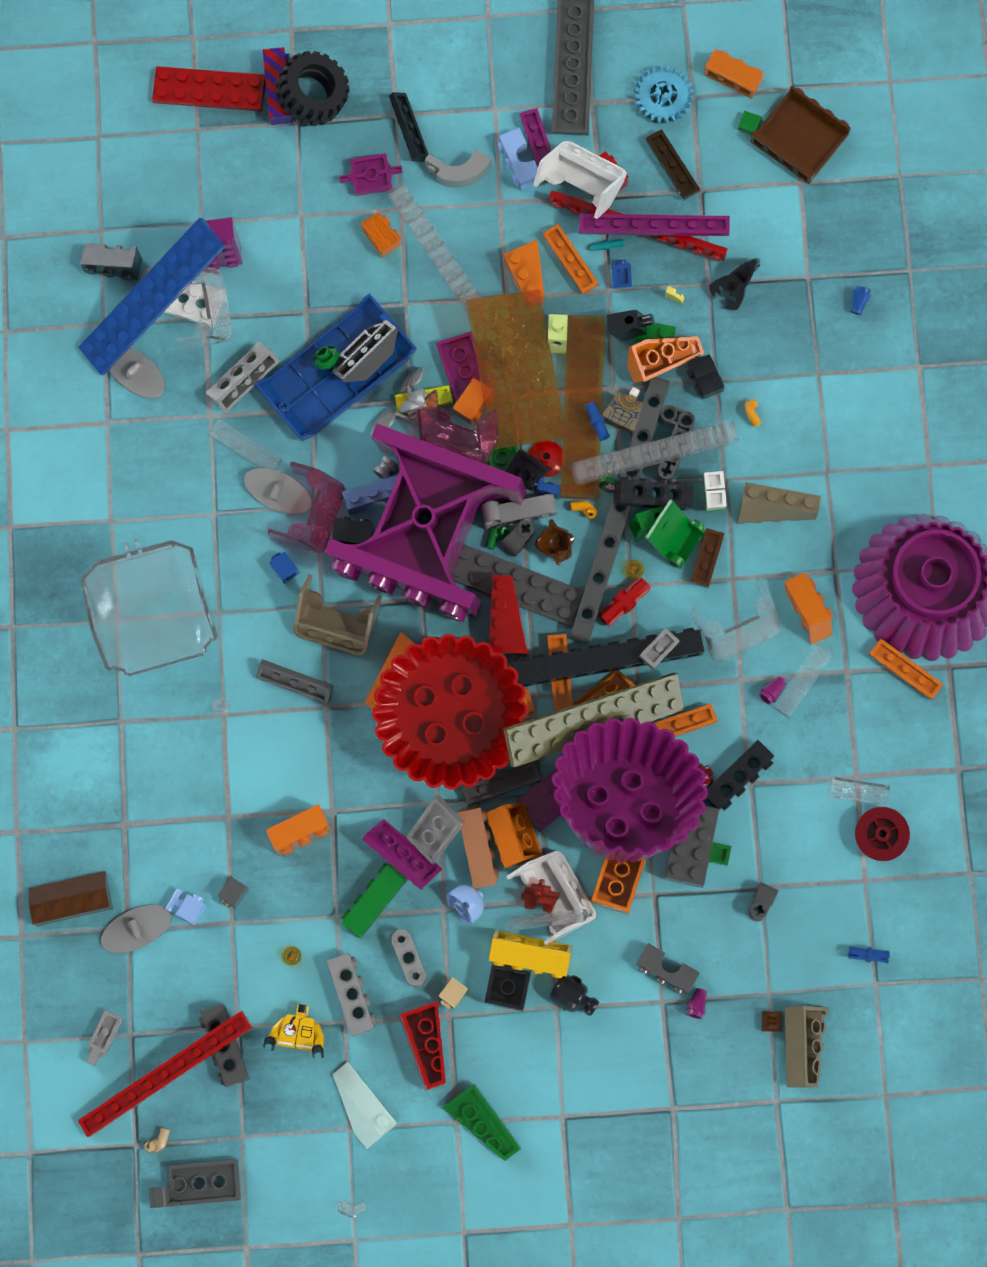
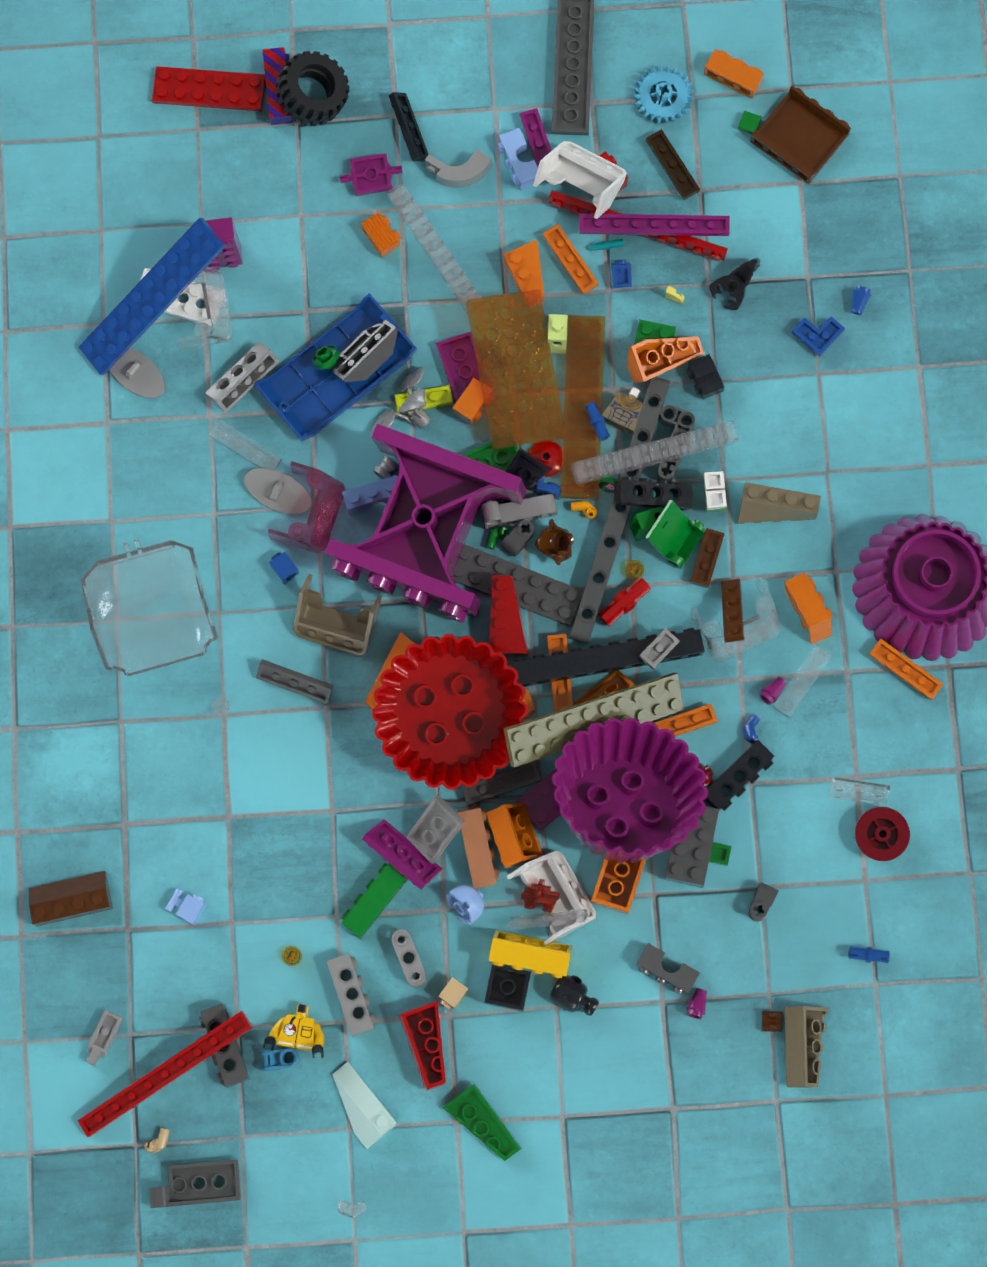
(111, 262): wedge -> none
(136, 928): light grey shield -> none
(232, 892): dark grey brick -> none
(276, 1059): none -> dark azure piece
(299, 830): orange brick -> none
(352, 531): black brick -> none
(437, 428): clear pink windscreen -> none
(628, 324): black torso -> none
(732, 610): none -> reddish brown plate
(749, 730): none -> blue arm
(750, 412): light orange arm -> none
(818, 339): none -> blue plate

